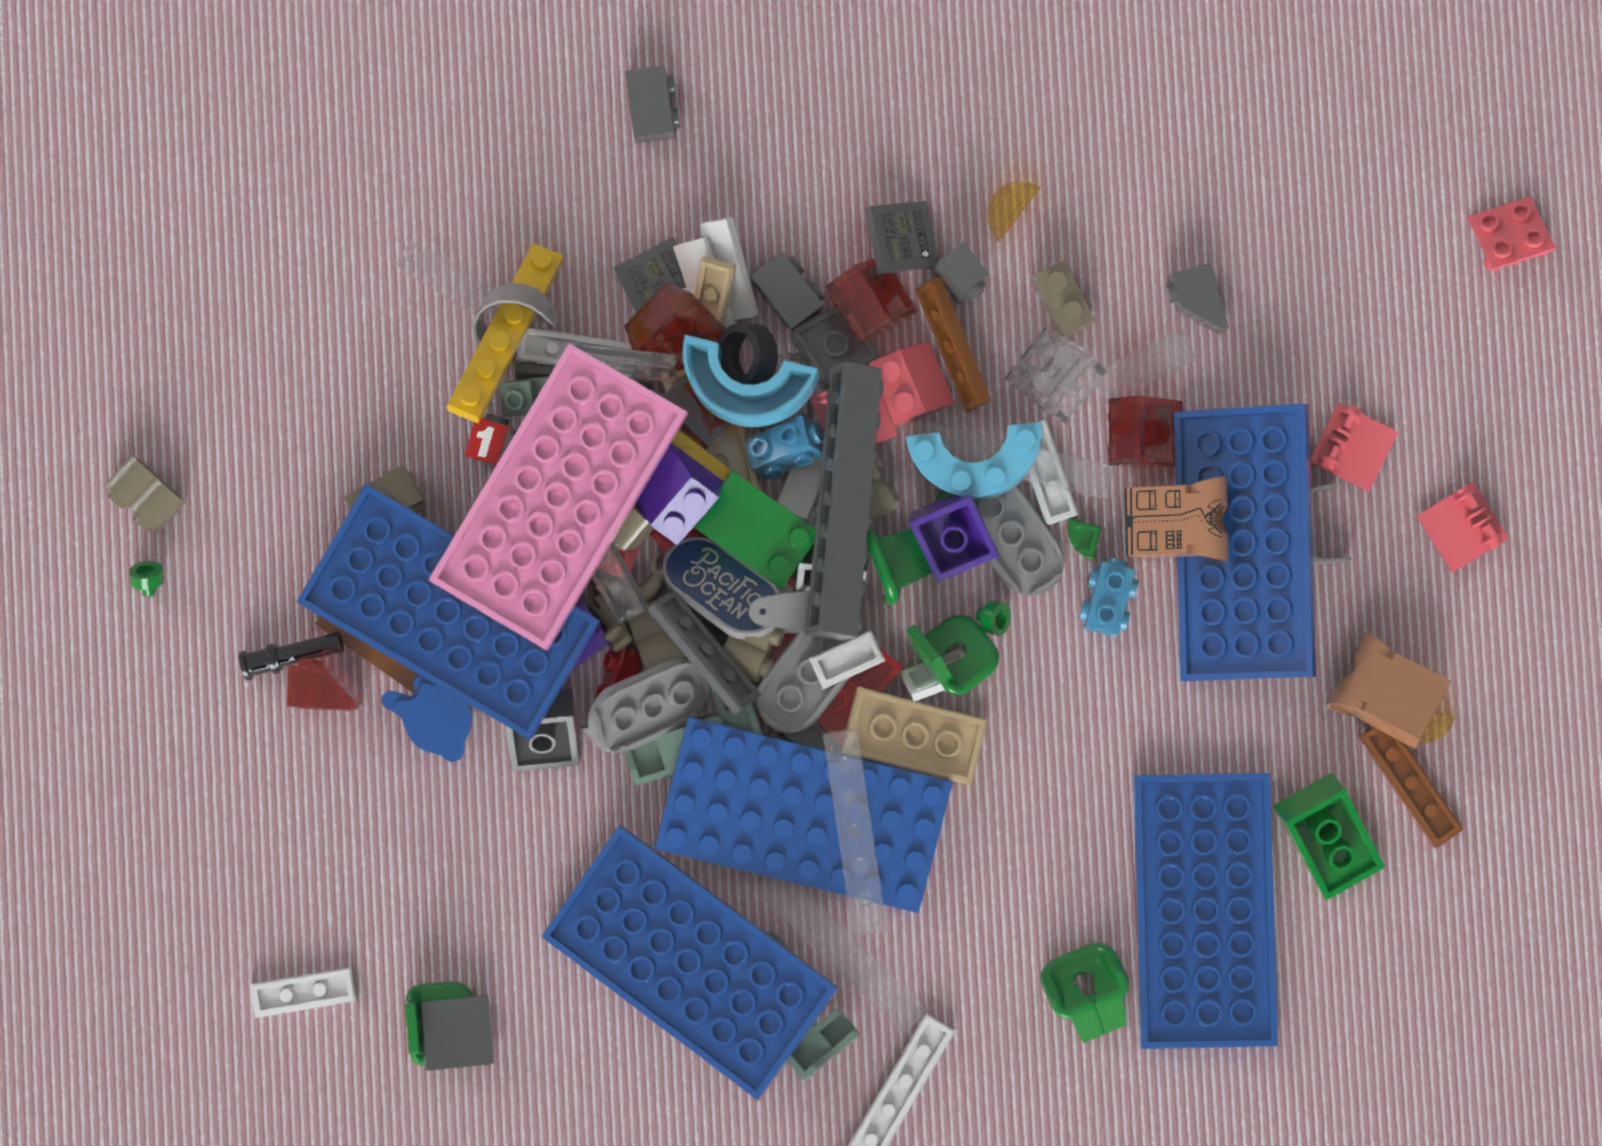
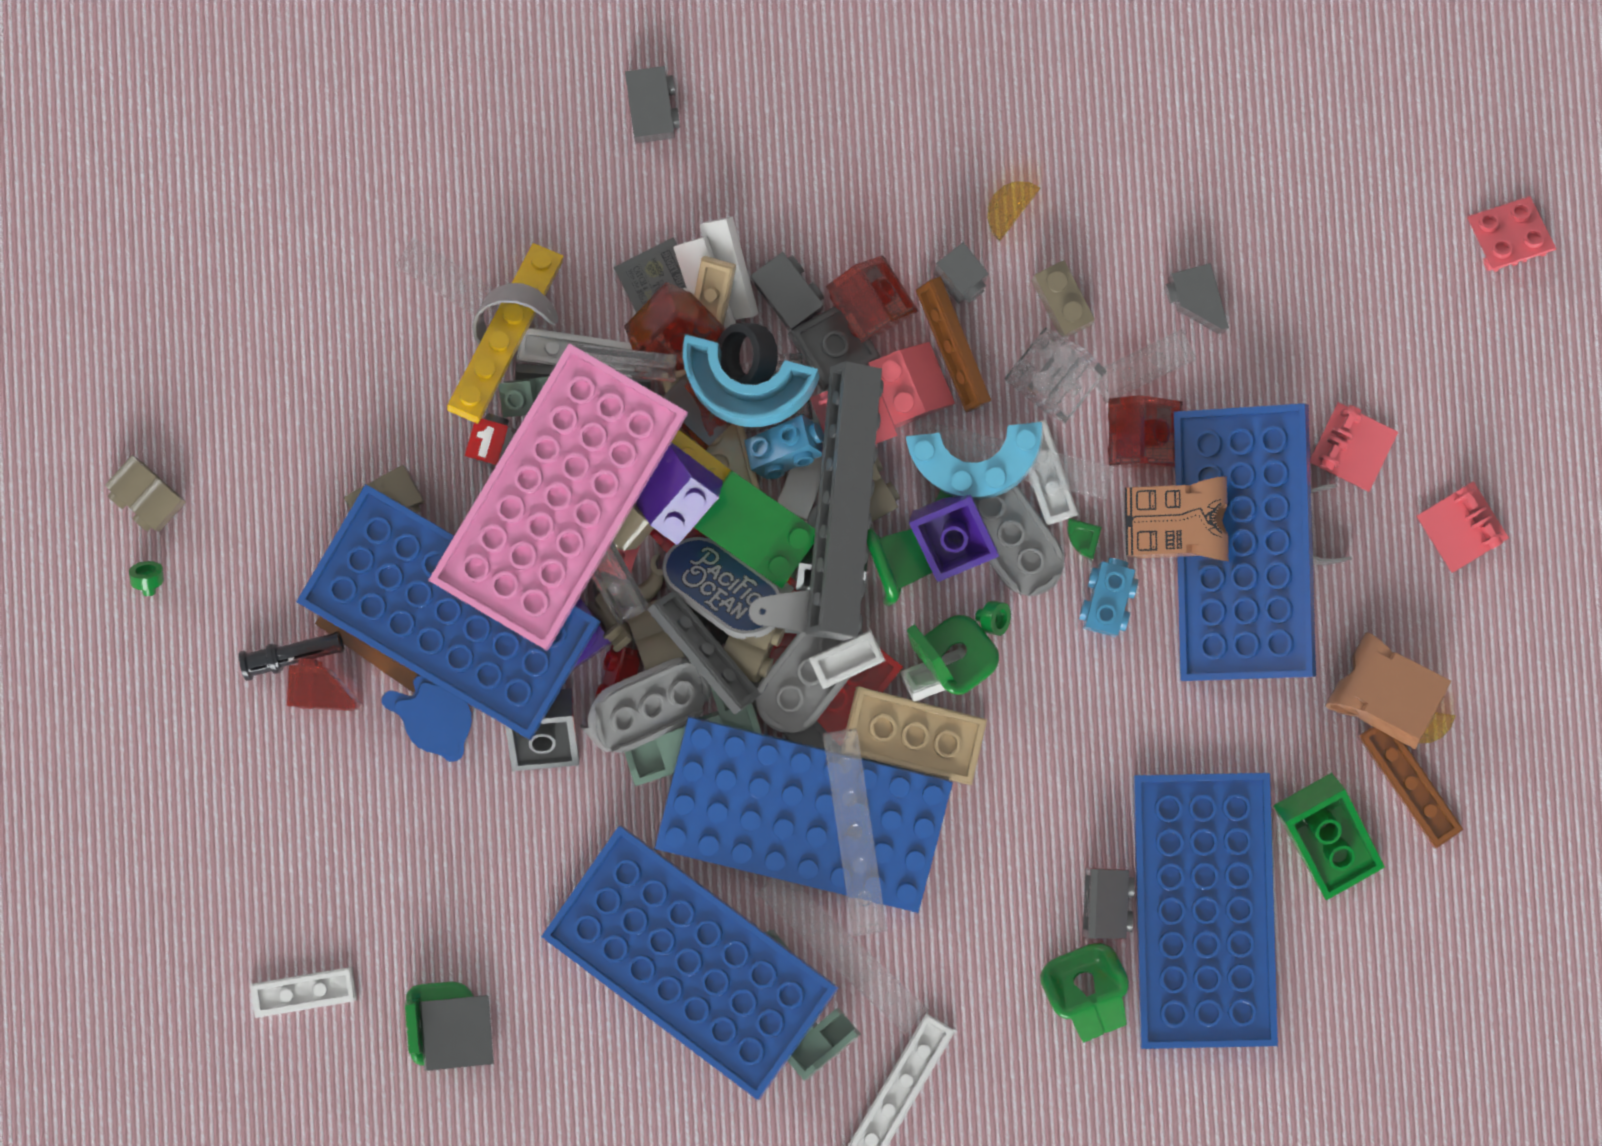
(901, 237): dark grey tile -> none
(1107, 903): none -> dark grey slope

